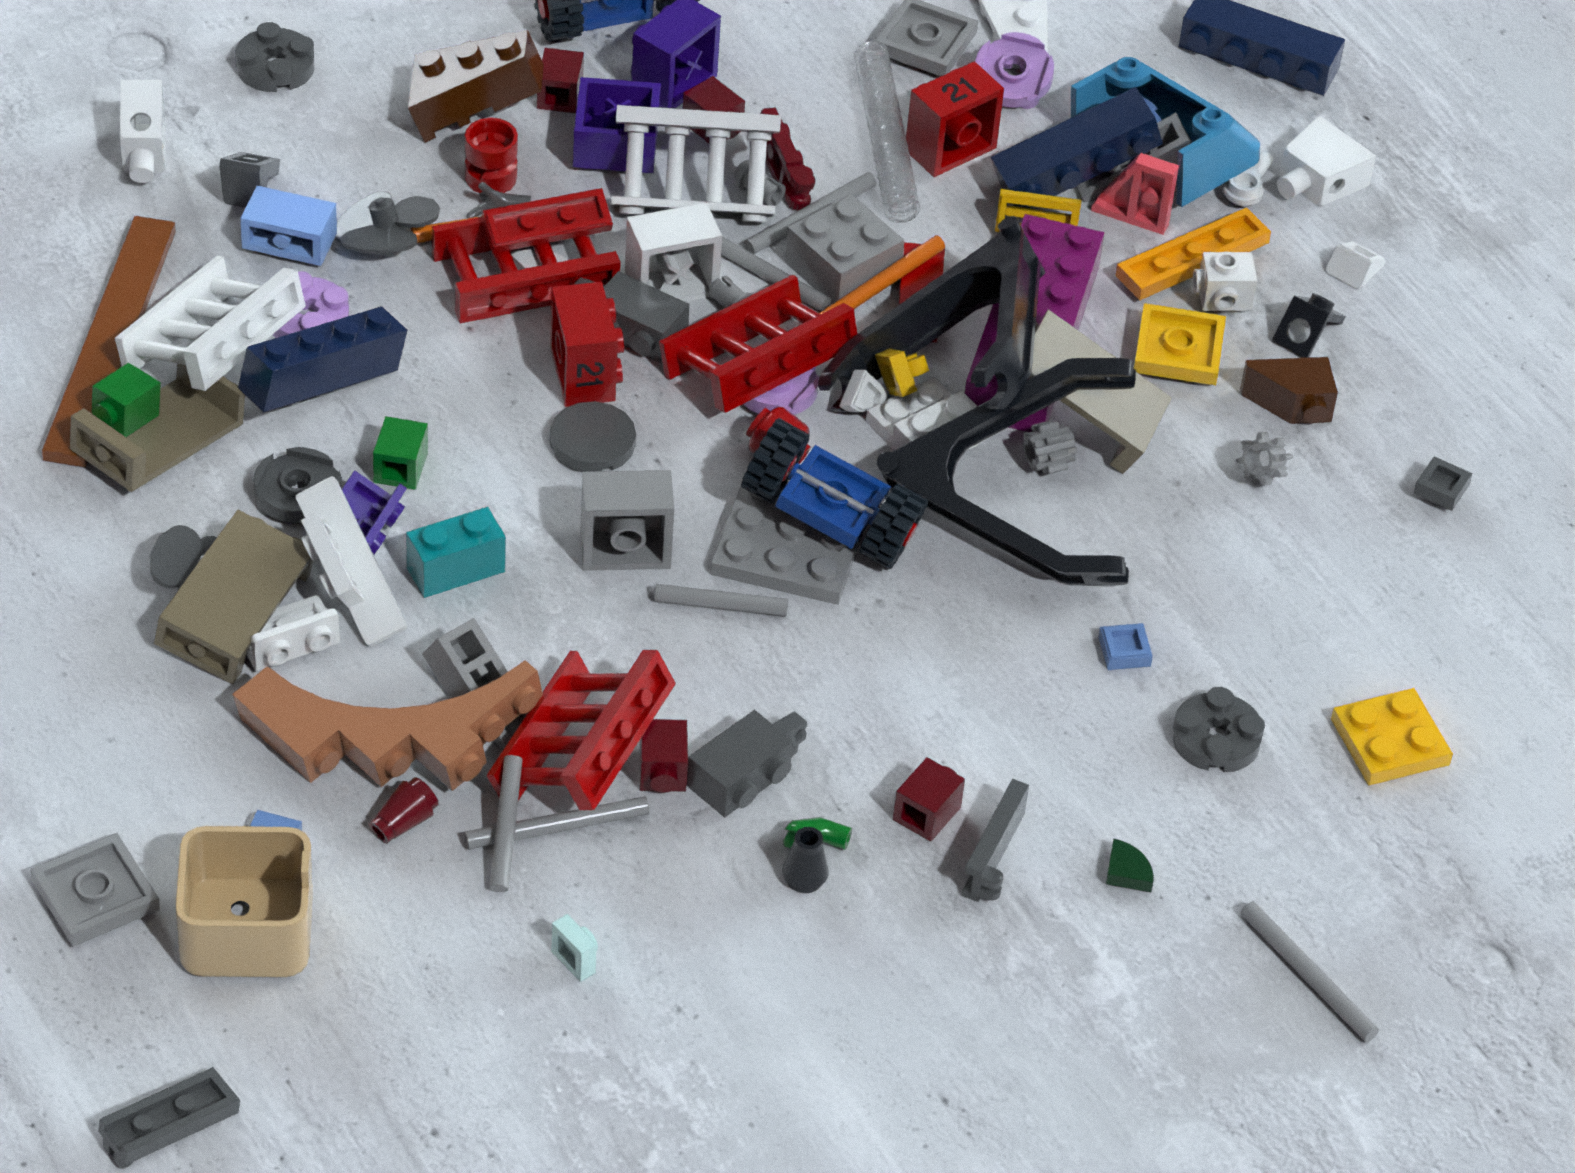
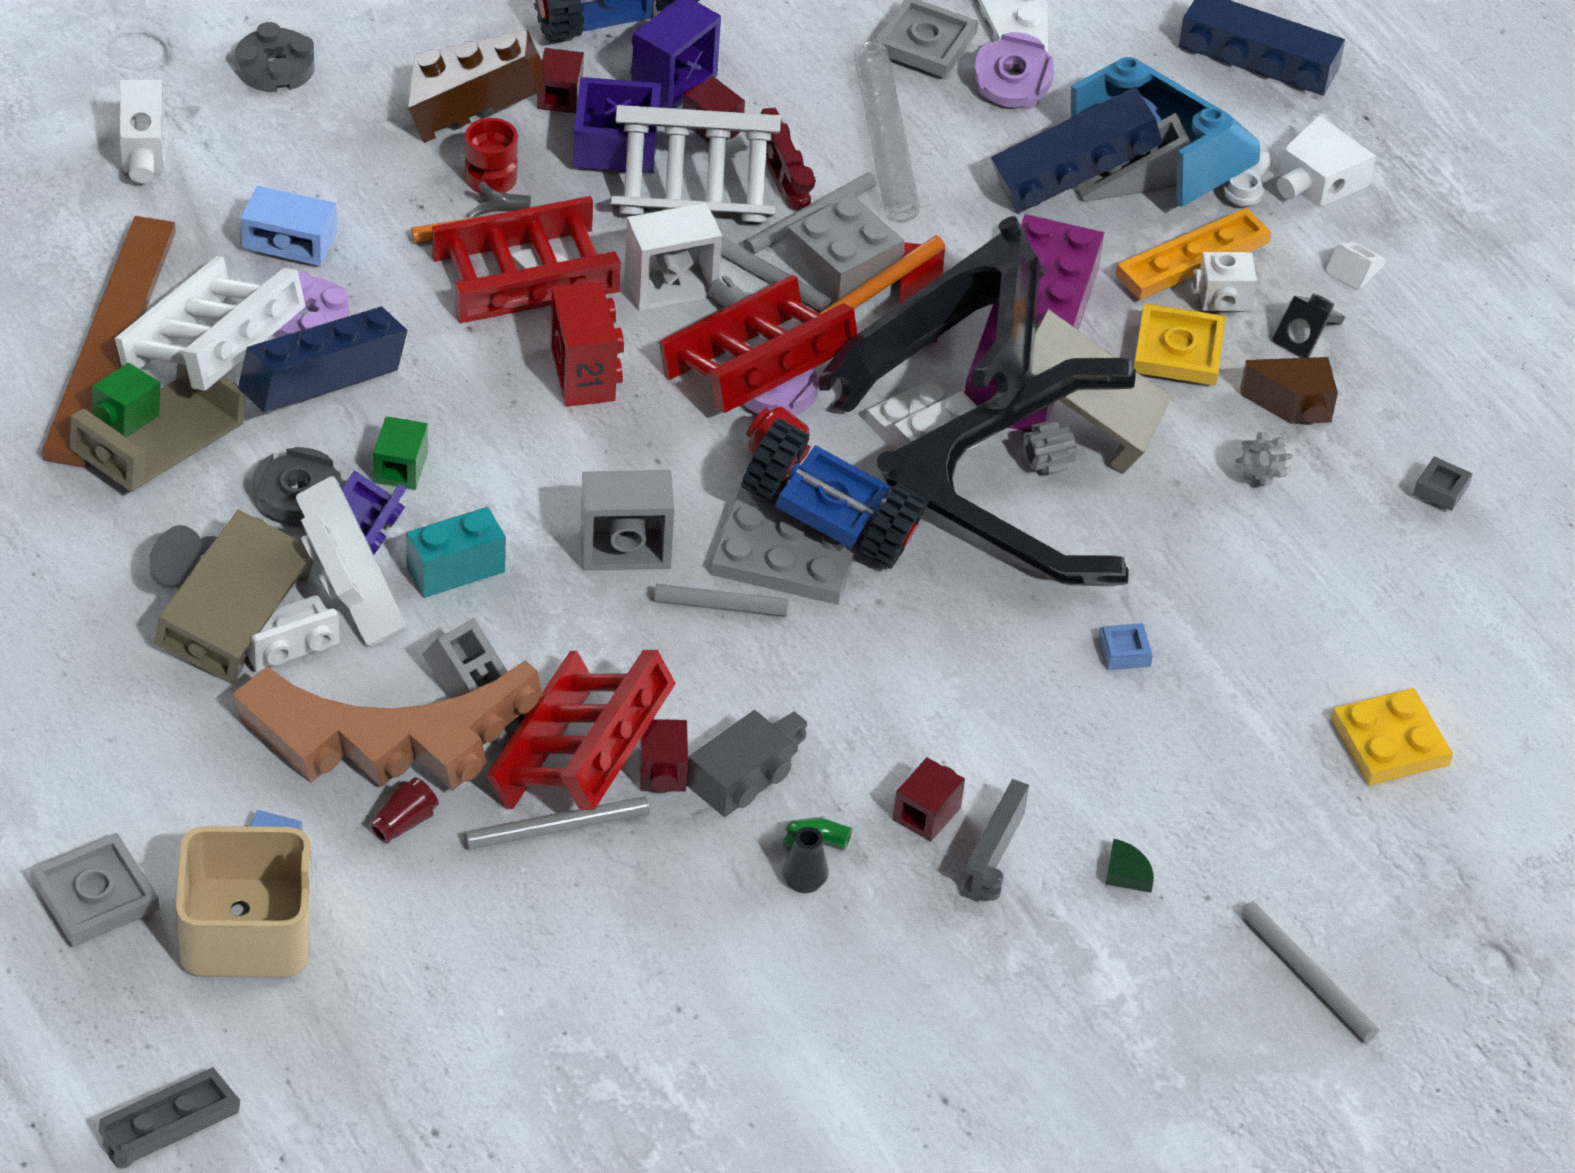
(242, 173): dark grey slope -> none
(375, 223): dark grey piece -> none
(506, 823): light grey bar -> none
(547, 220): red tile -> none
(574, 947): light aqua plate -> none
(593, 436): dark grey tile -> none
(644, 313): dark grey hinge -> none
(773, 190): light grey pin -> none
(862, 392): white tile -> none
(899, 370): yellow tile -> none
(954, 118): red brick -> none
(1037, 200): yellow tile -> none
(1141, 194): coral wing -> none
(1223, 711): dark grey plate -> none

